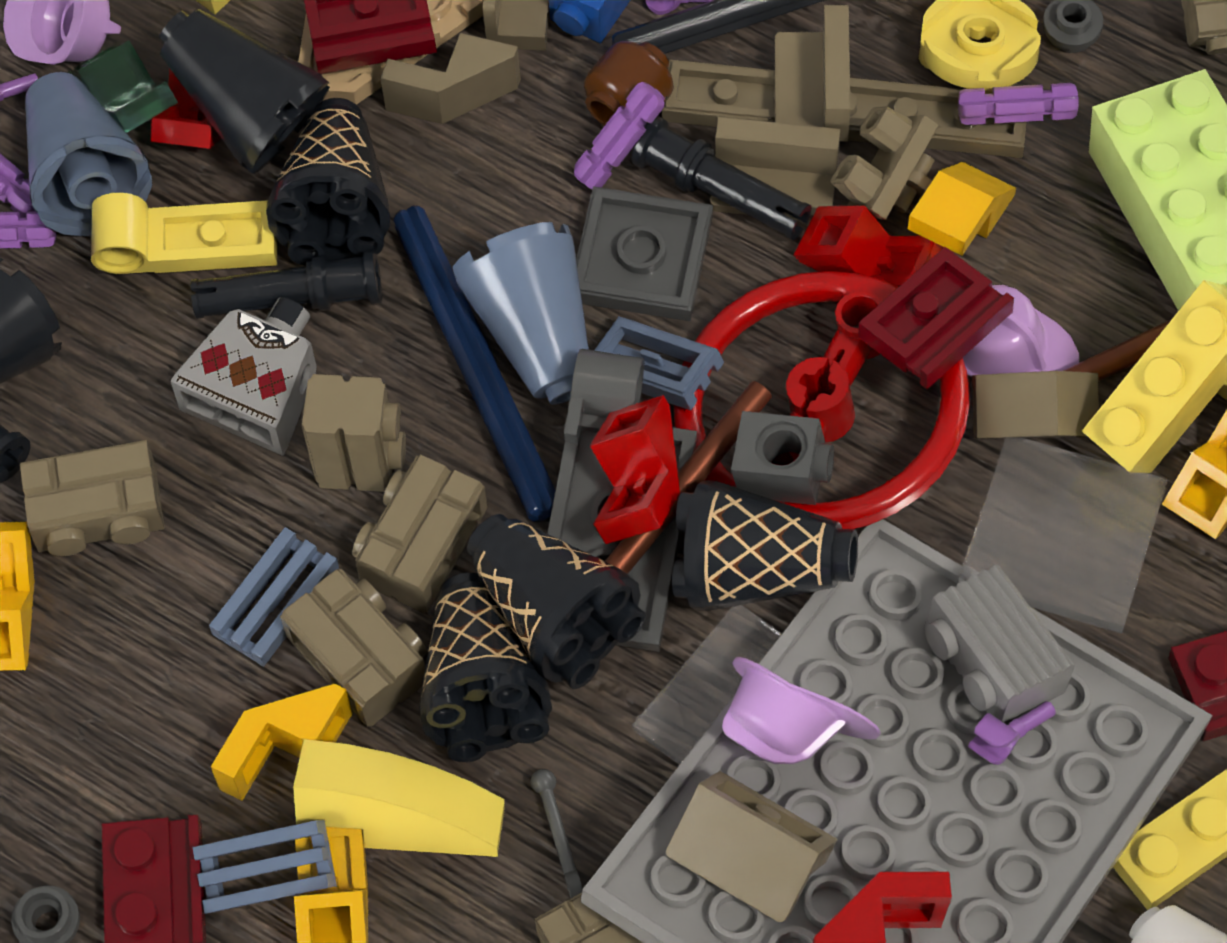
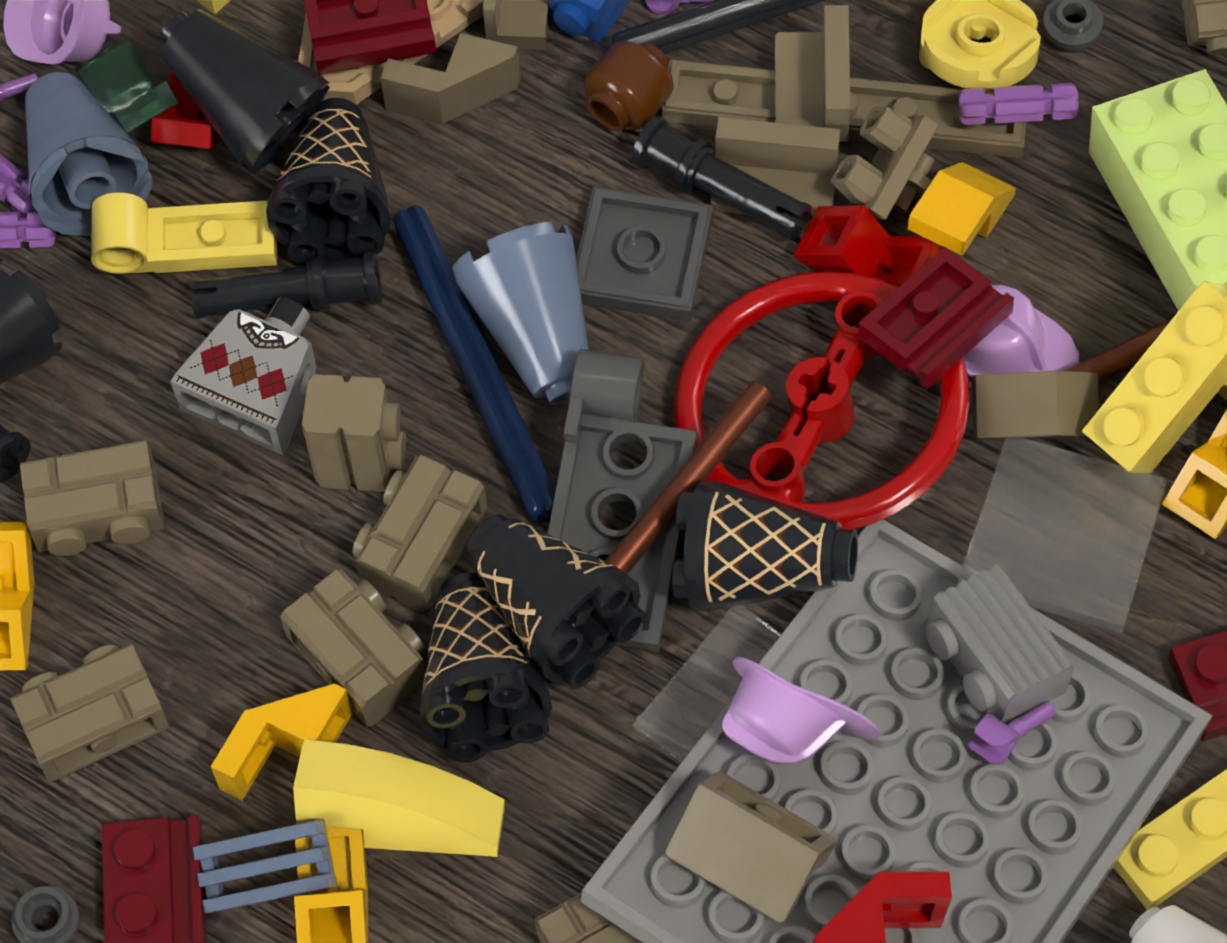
(89, 710): none -> dark tan brick
(256, 581): sand blue tile -> none
(544, 782): dark grey hinge -> none
(619, 135): medium lavender axle -> none
(641, 463): red slope -> none
(660, 375): sand blue tile -> none
(764, 438): dark grey brick -> none

